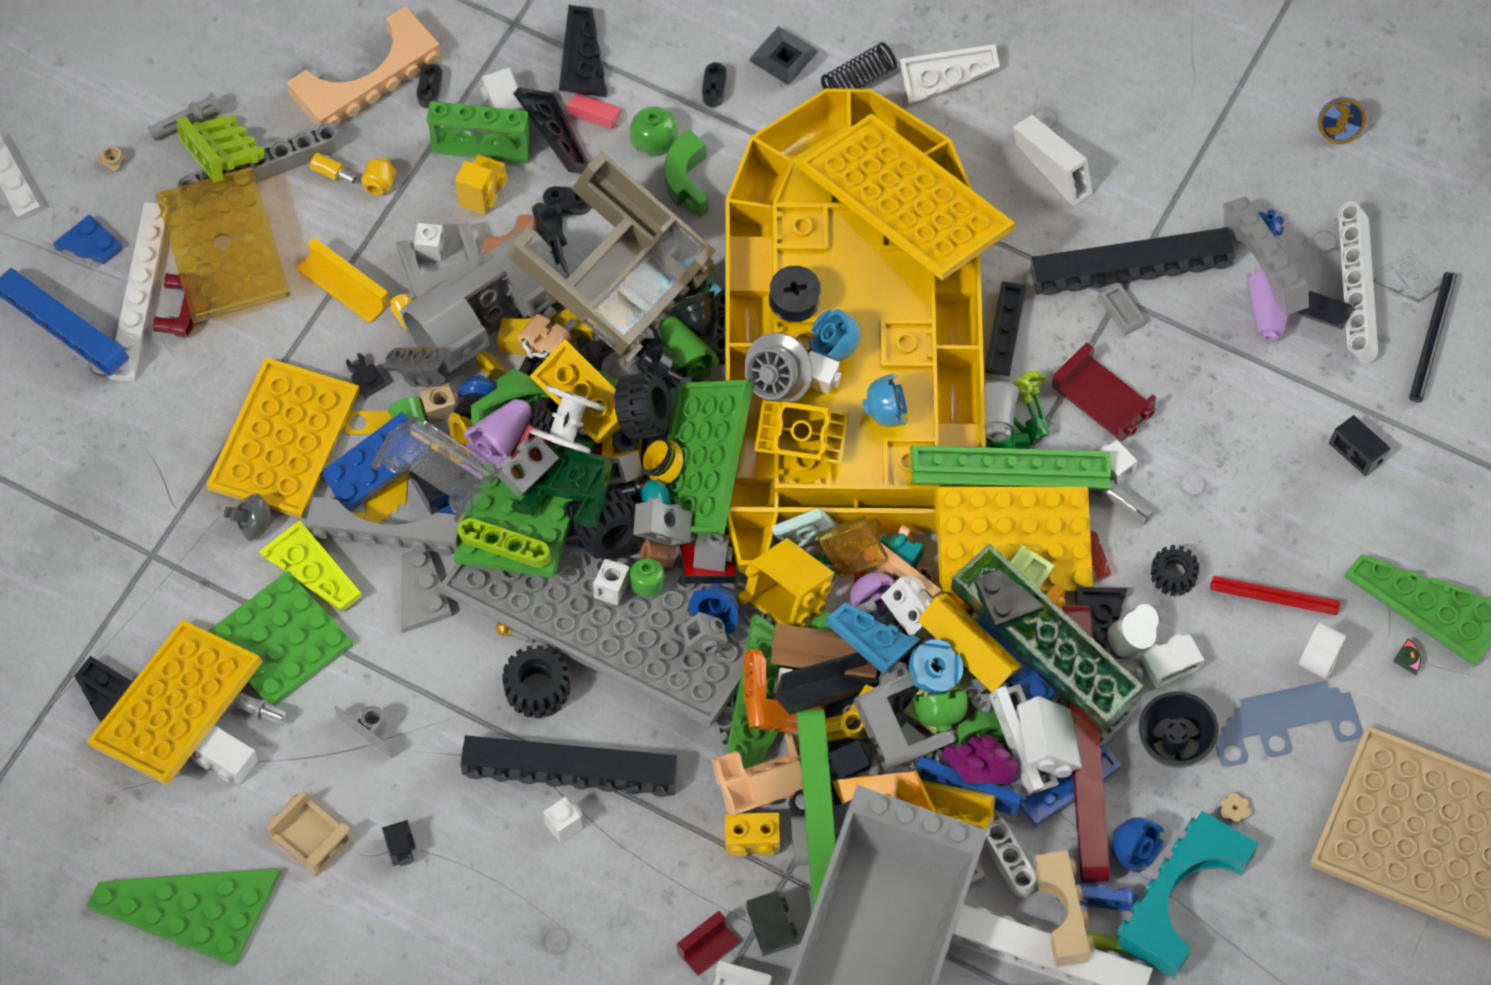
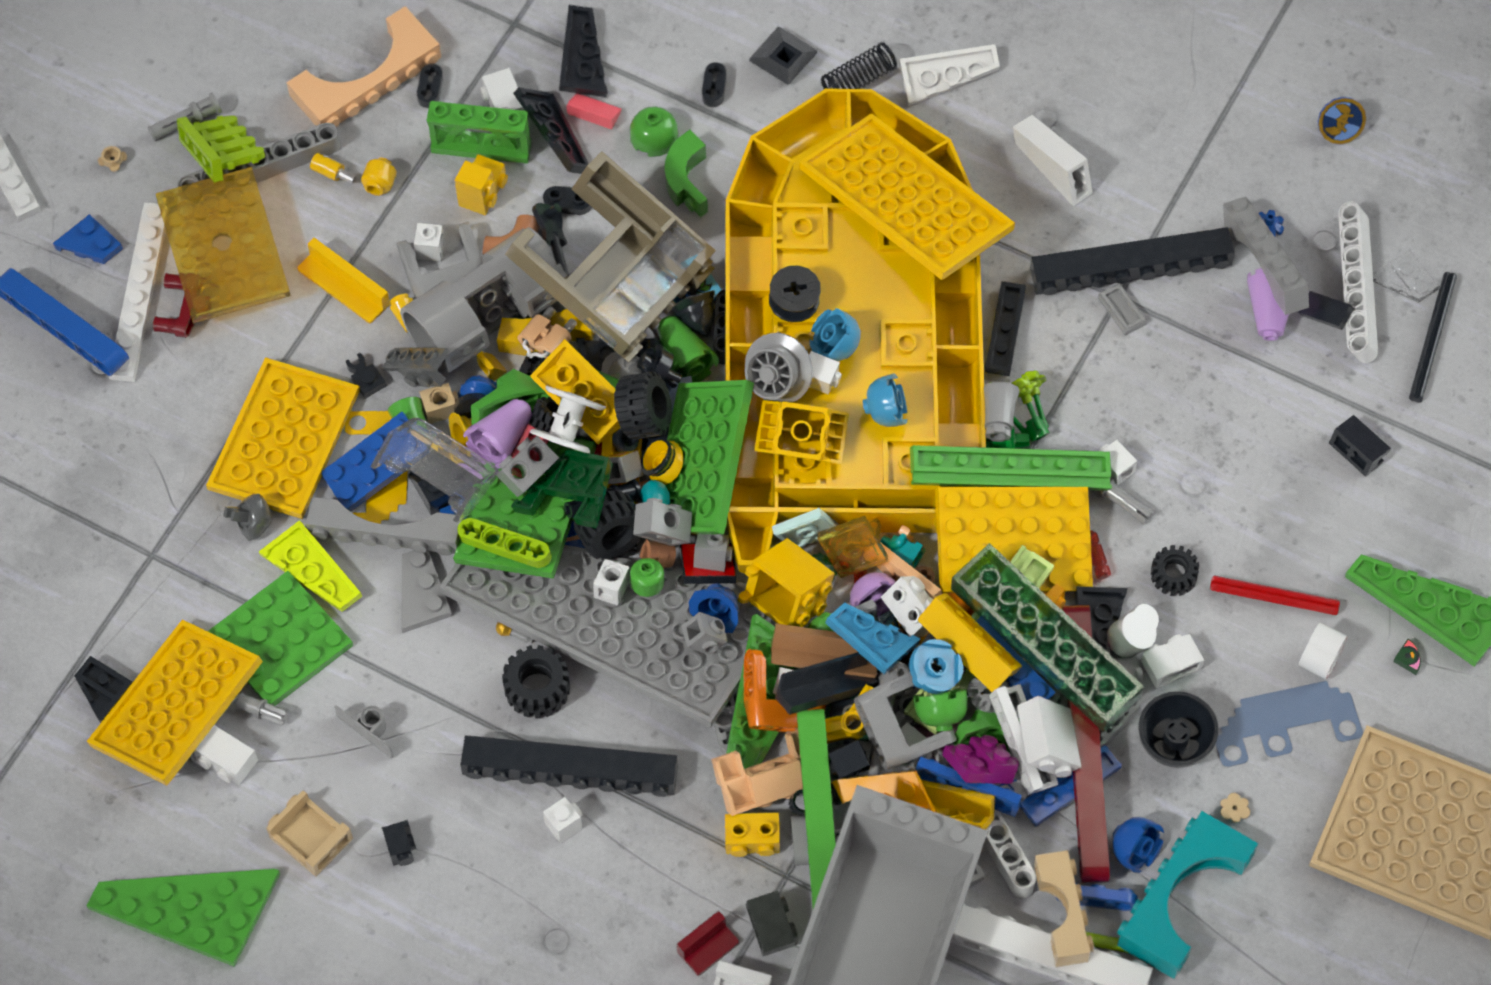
(1005, 598): black wing -> none
(1102, 394): dark red panel -> none

